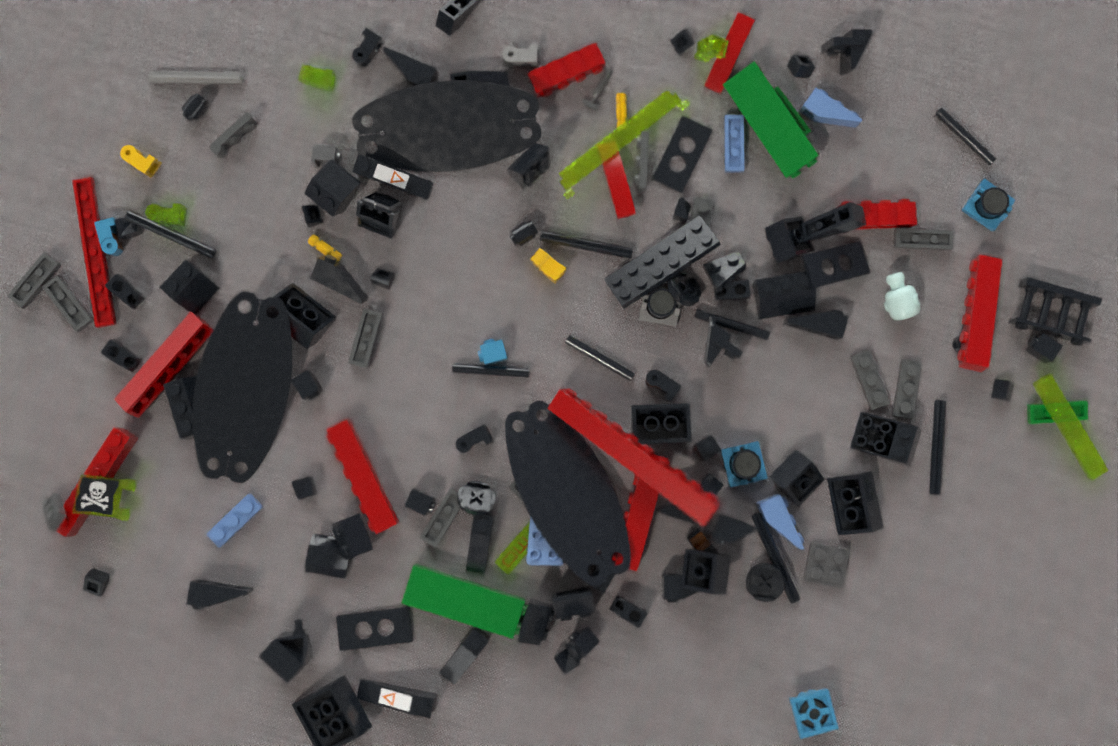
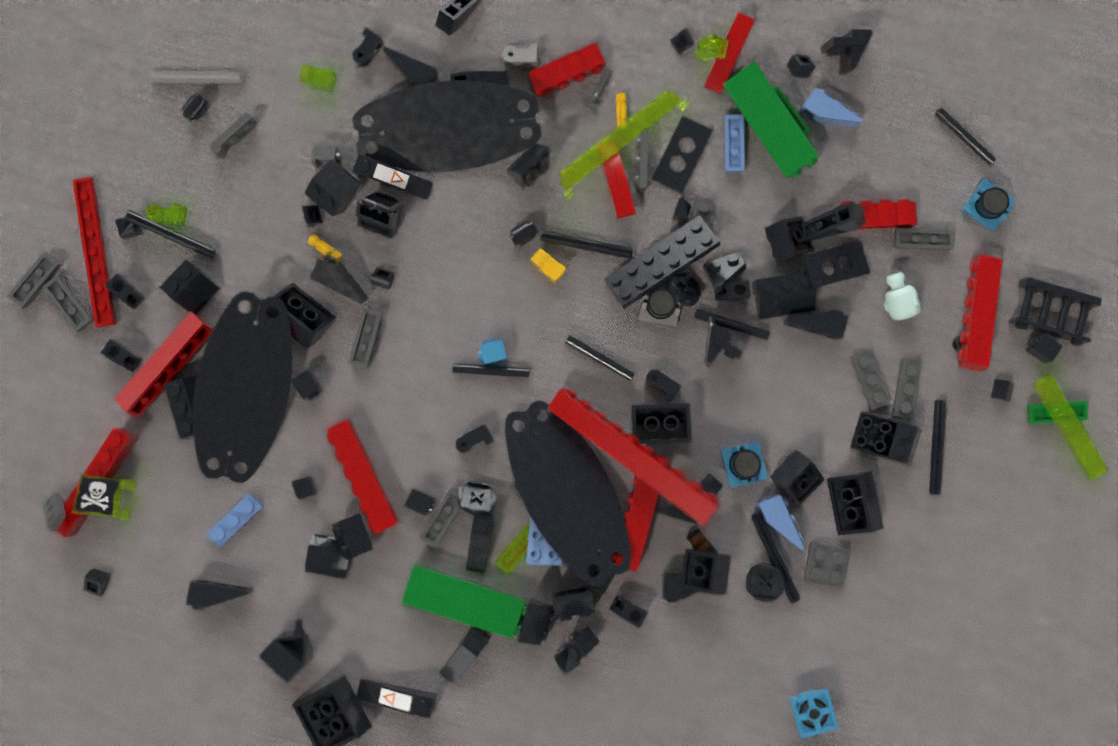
(109, 237): dark azure leg -> none
(135, 158): yellow leg -> none
(347, 623): black piece -> none
(707, 447): black brick -> none
(727, 529): black slope -> none

